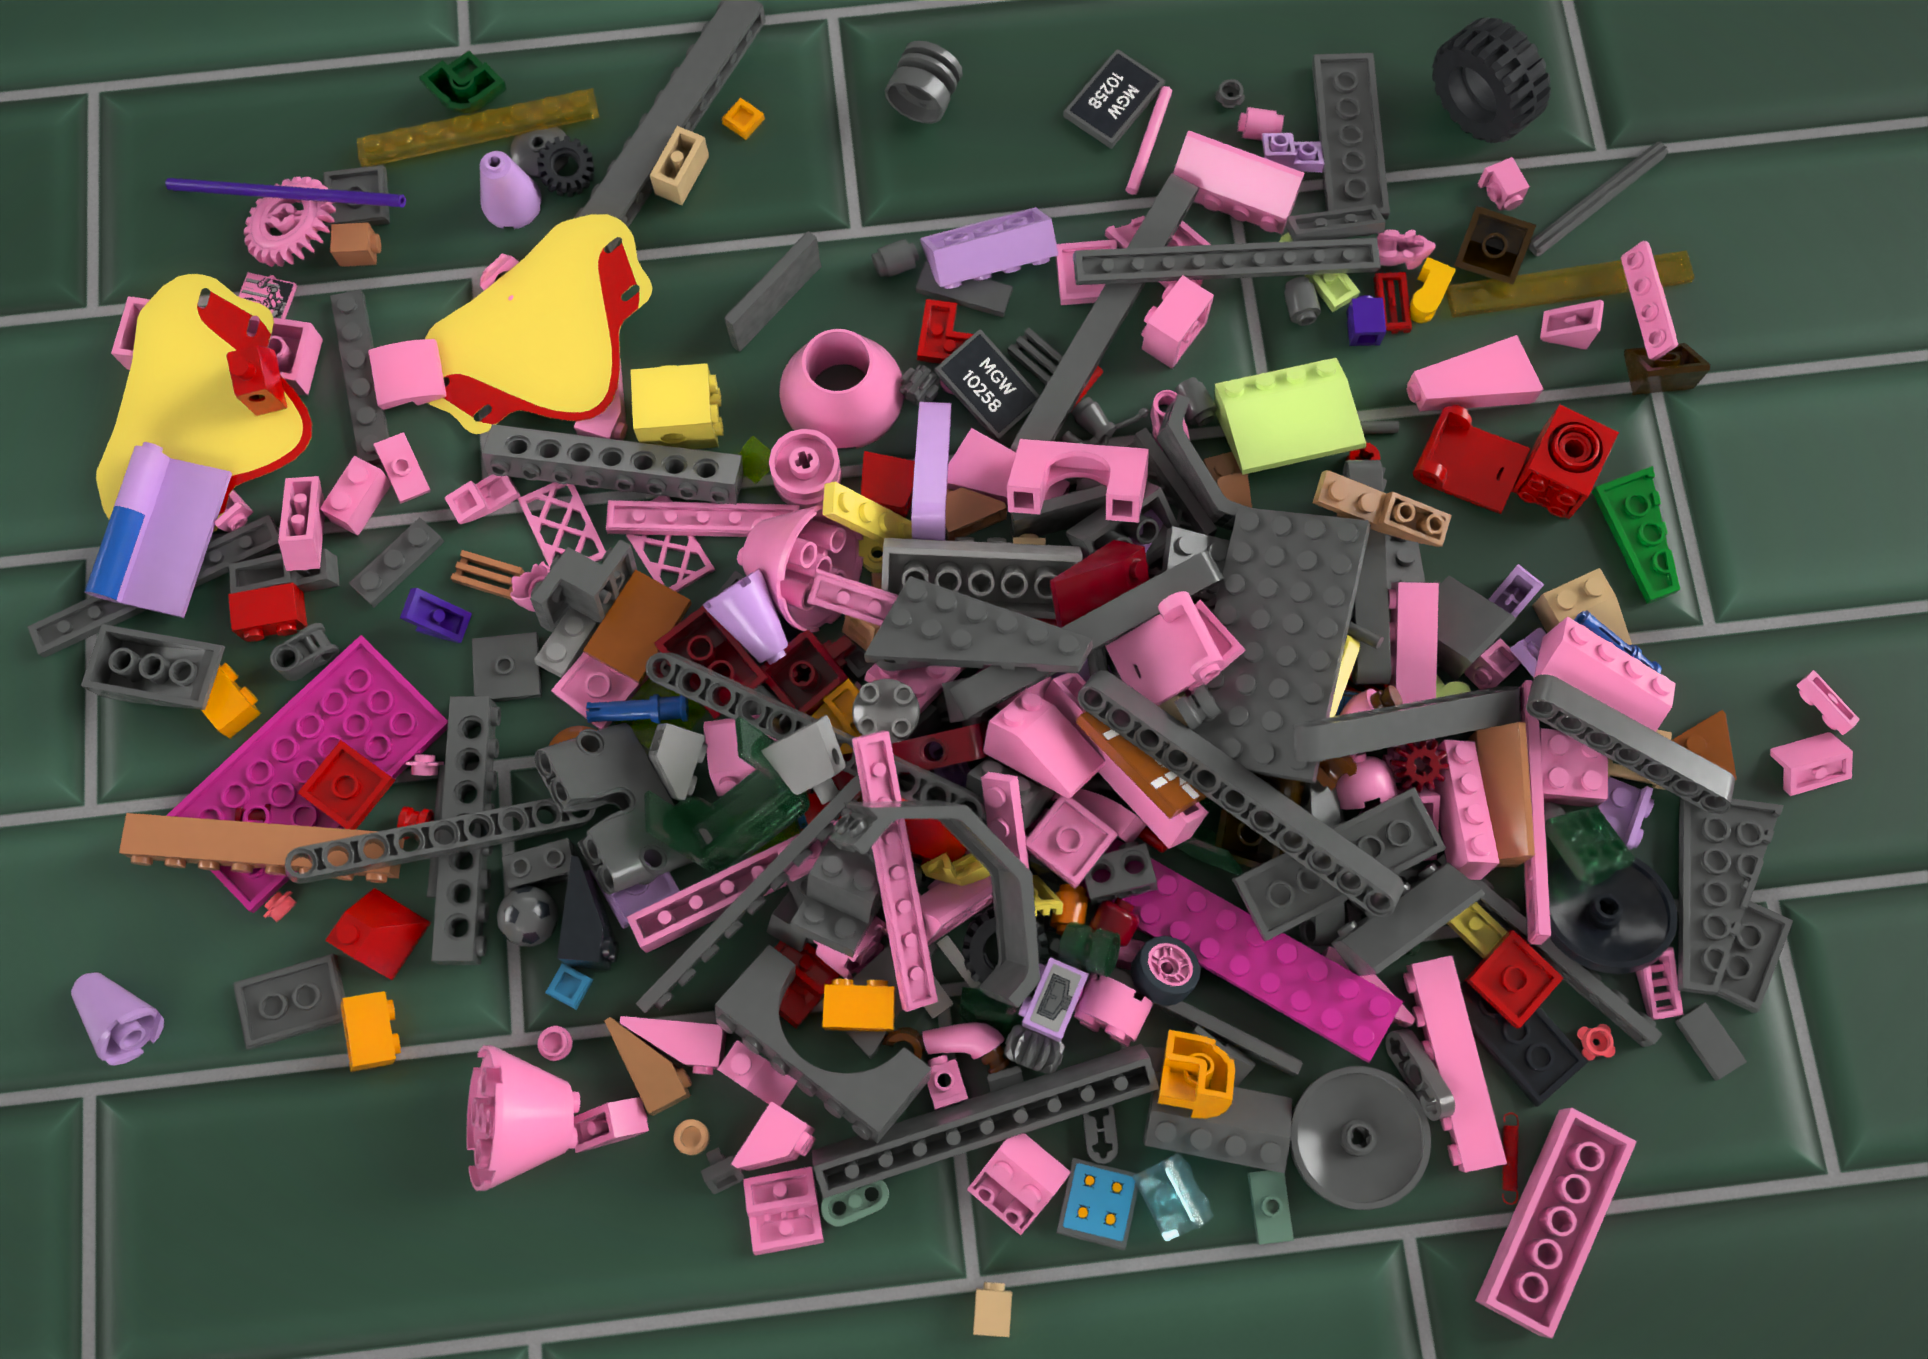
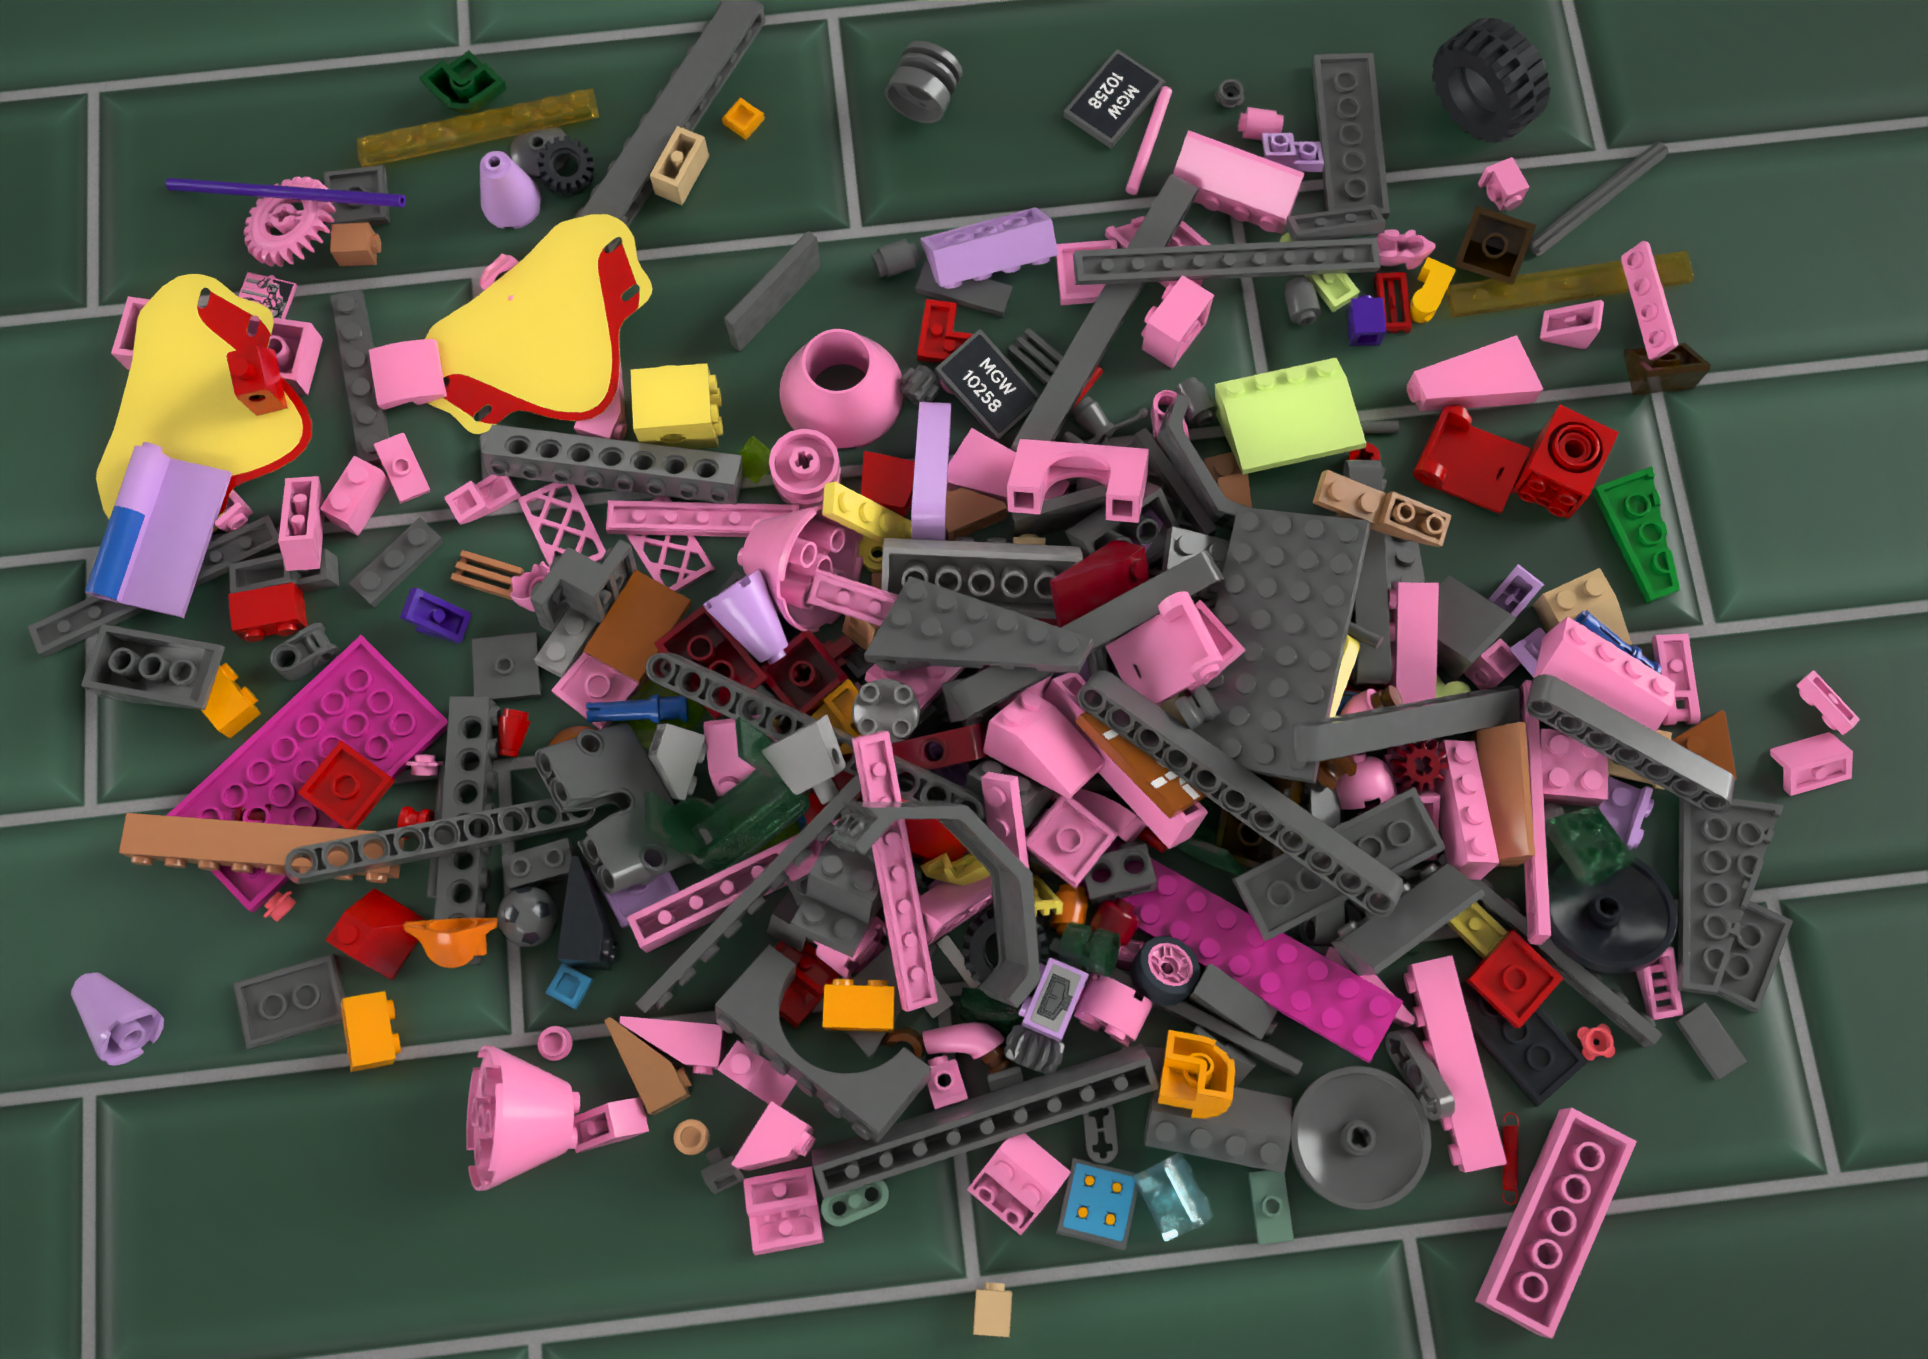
(452, 941): none -> orange hat
(512, 731): none -> red cone
(1232, 1003): none -> dark grey slope
(1675, 658): none -> bright pink plate

